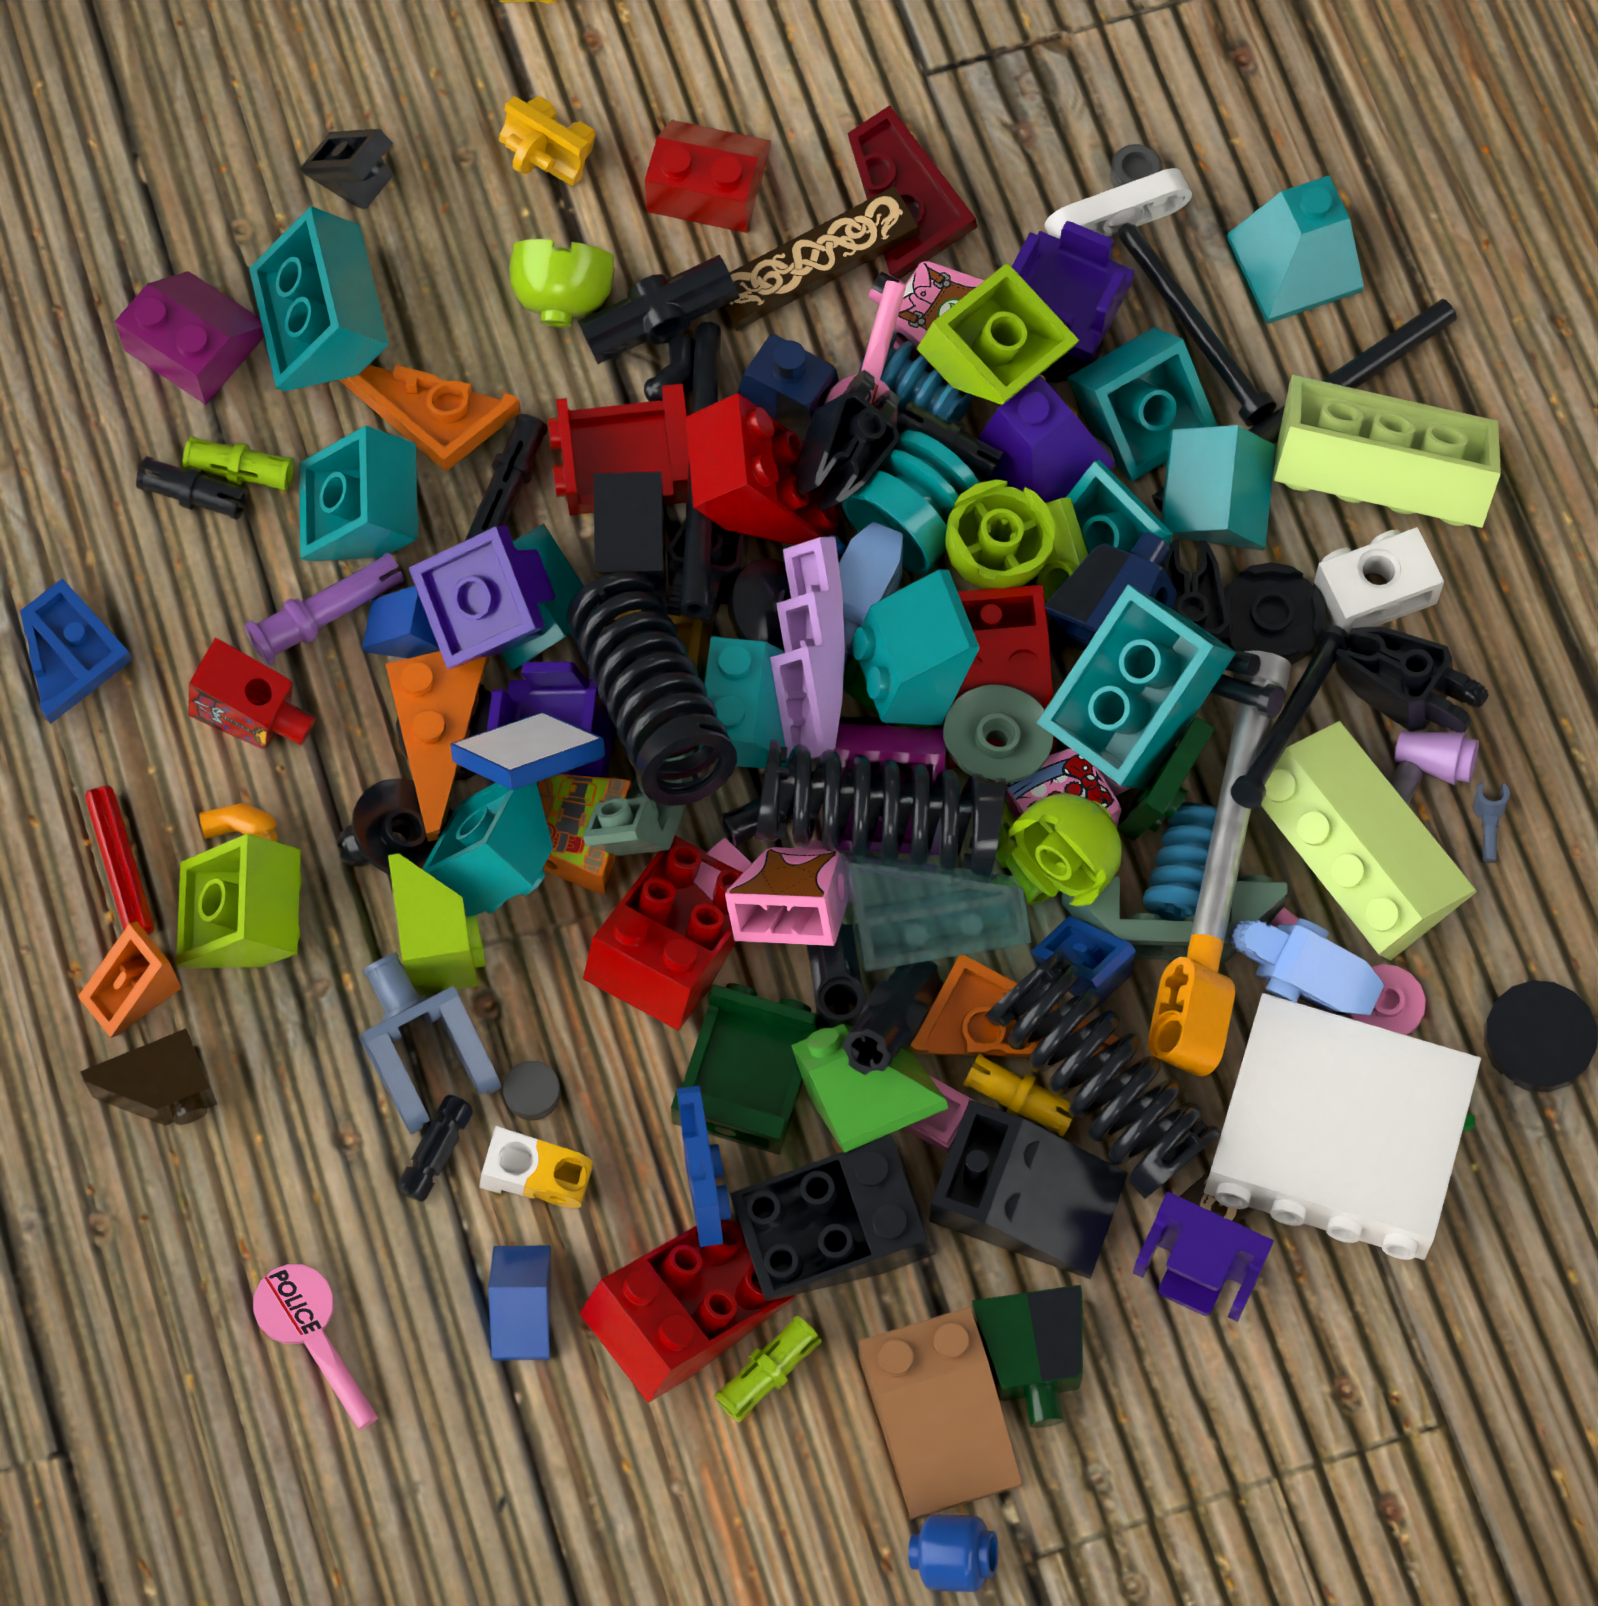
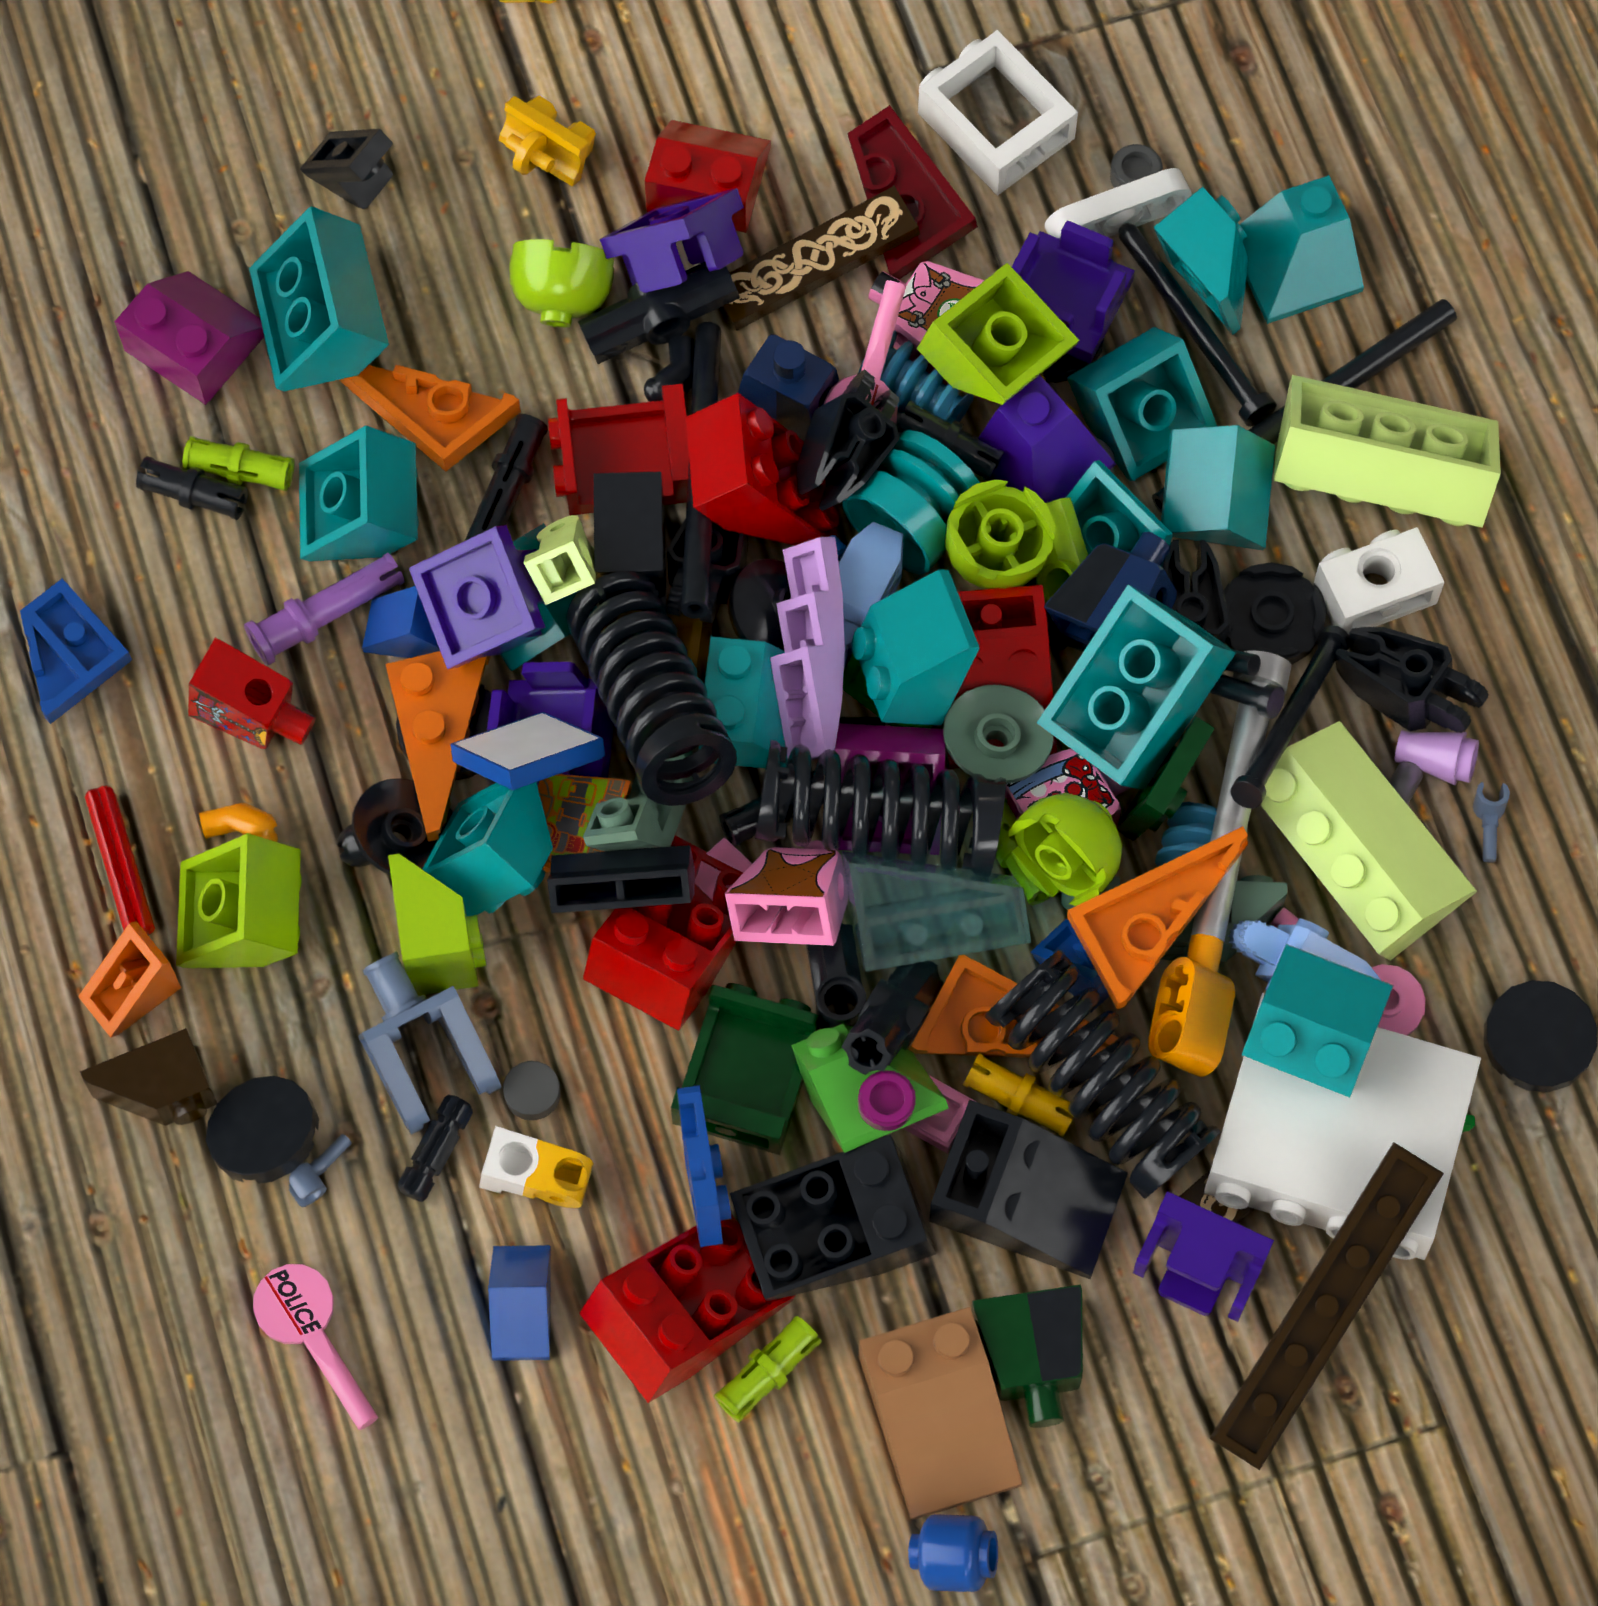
(262, 1129): none -> black tile
(305, 1181): none -> sand blue hand
(563, 560): none -> yellowish green leg
(621, 879): none -> black piece
(651, 240): none -> dark purple panel
(886, 1100): none -> magenta tile
(1023, 151): none -> white window
(1140, 920): none -> orange wing
(1208, 253): none -> teal slope
(1317, 1020): none -> teal slope
(1326, 1305): none -> dark brown tile

